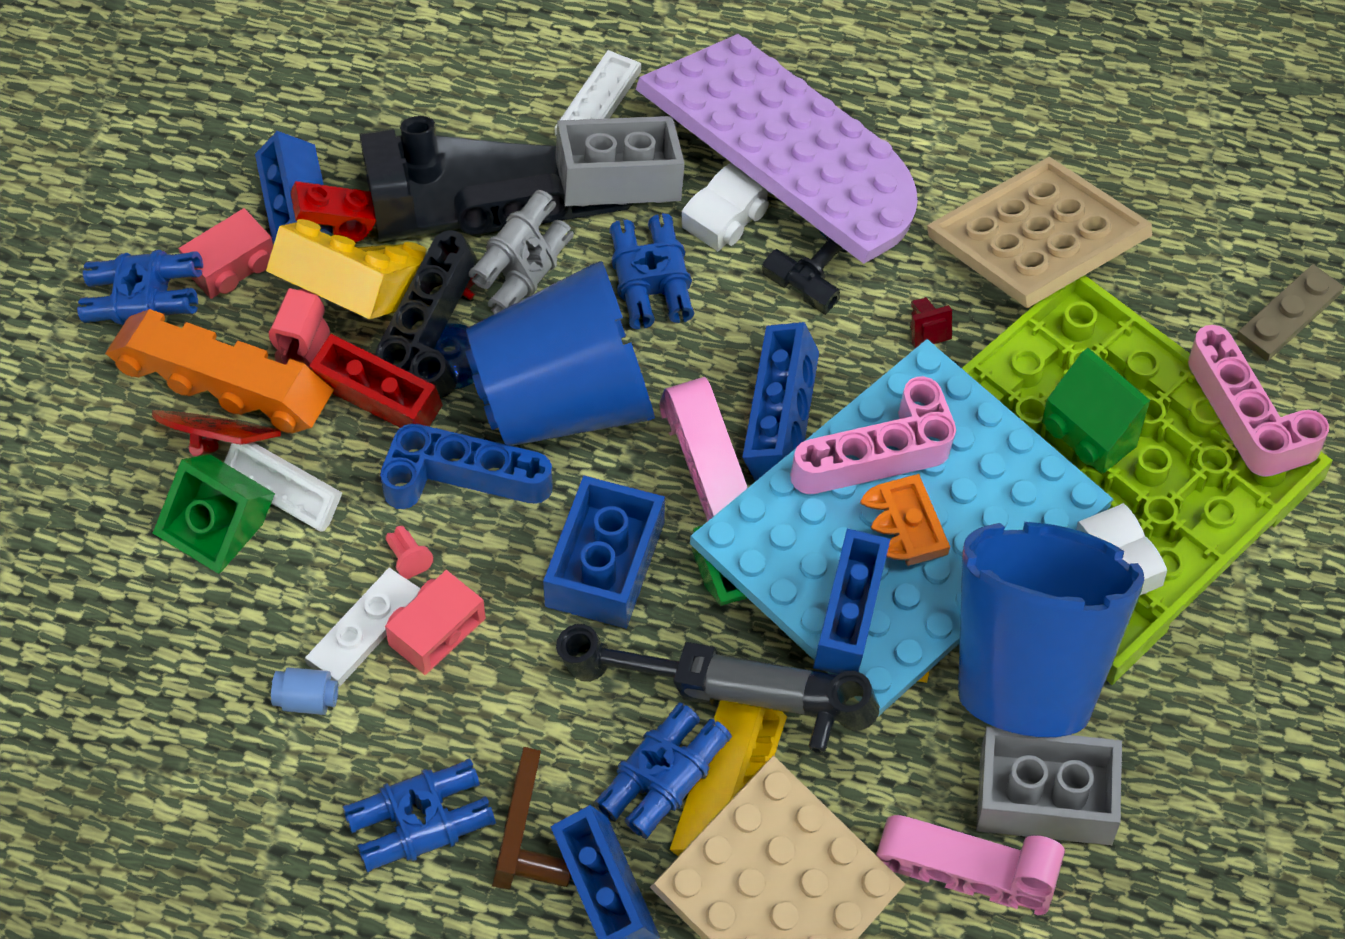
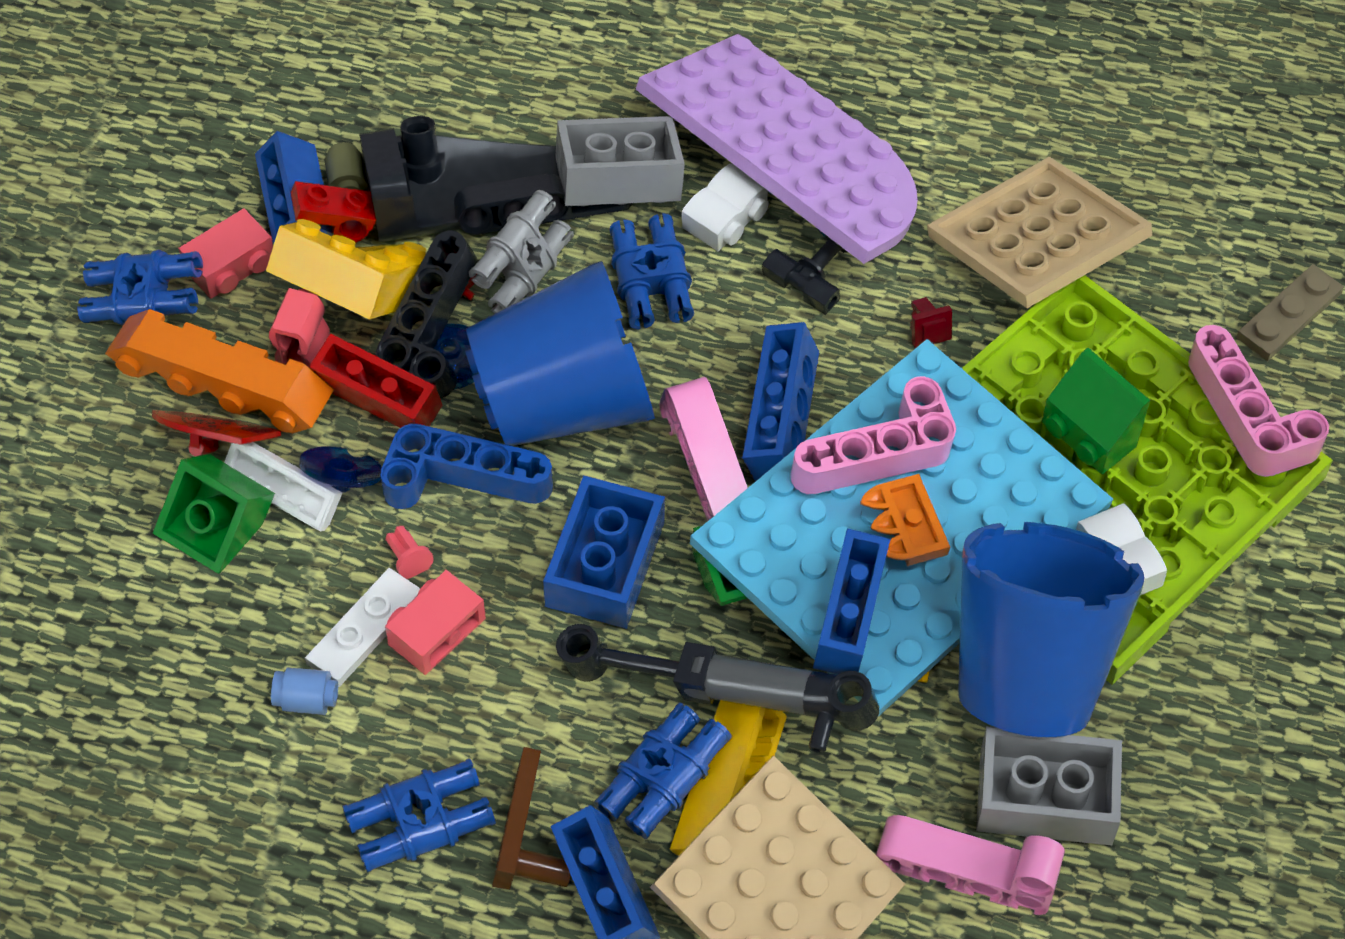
(340, 469): none -> clear blue dish
(345, 167): none -> olive brick
(604, 88): white plate -> none

